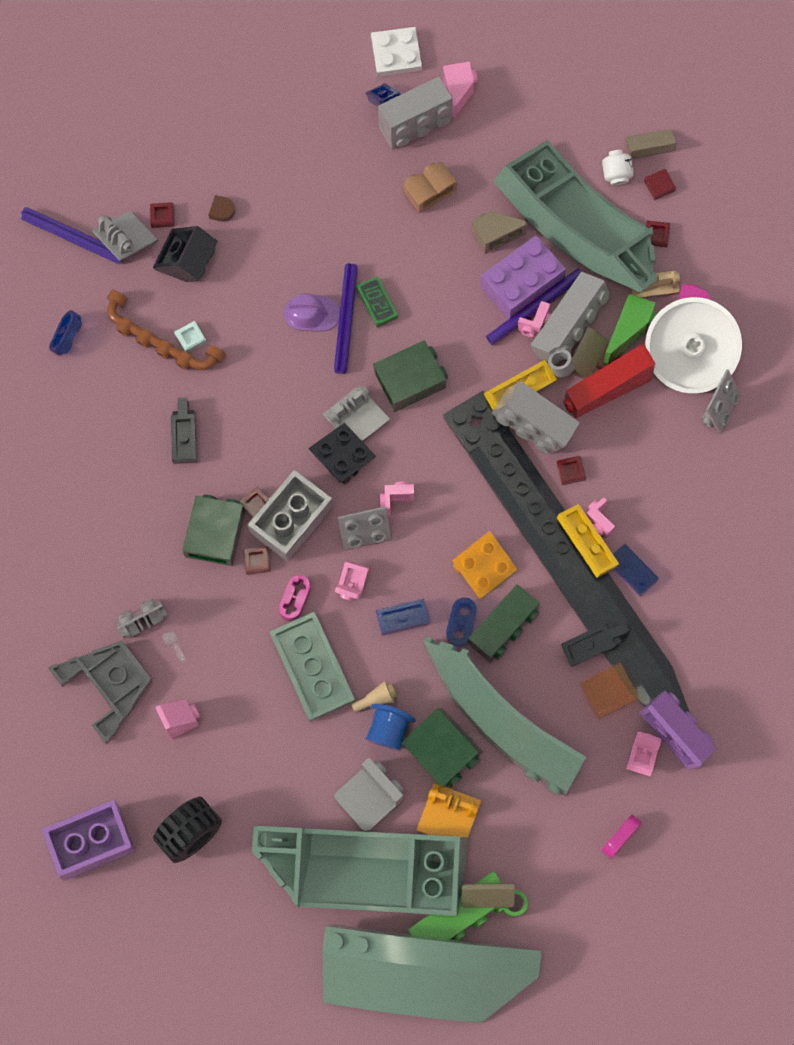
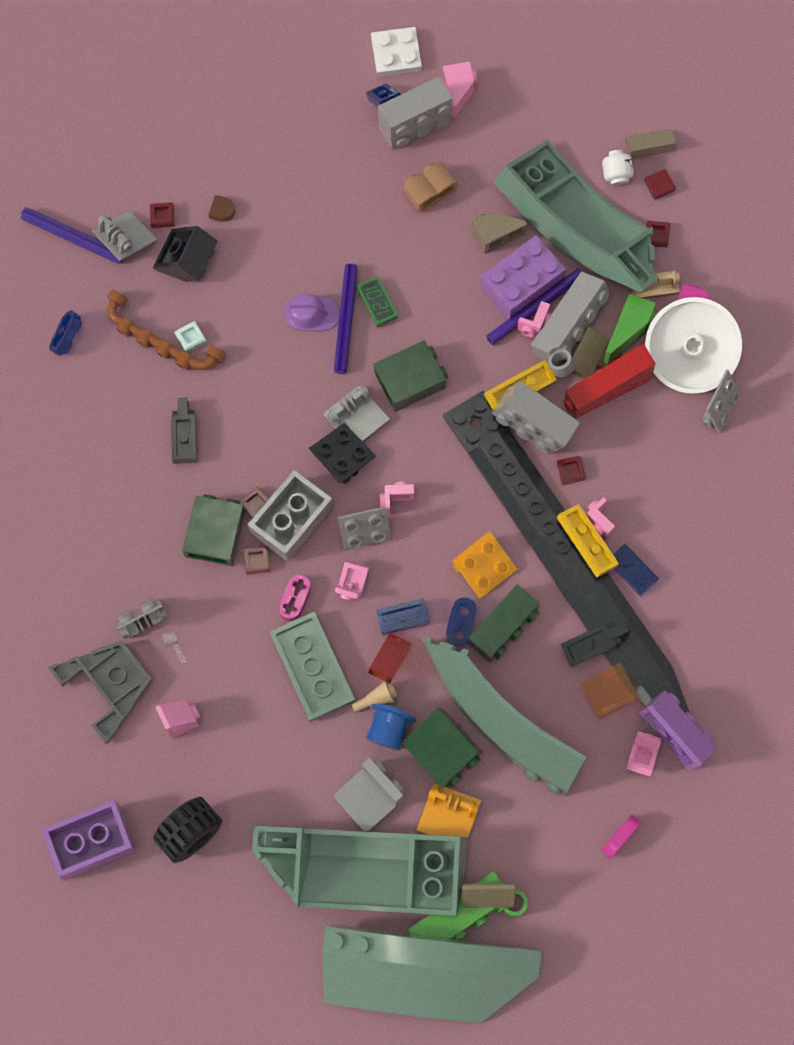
(389, 658): none -> clear red tile

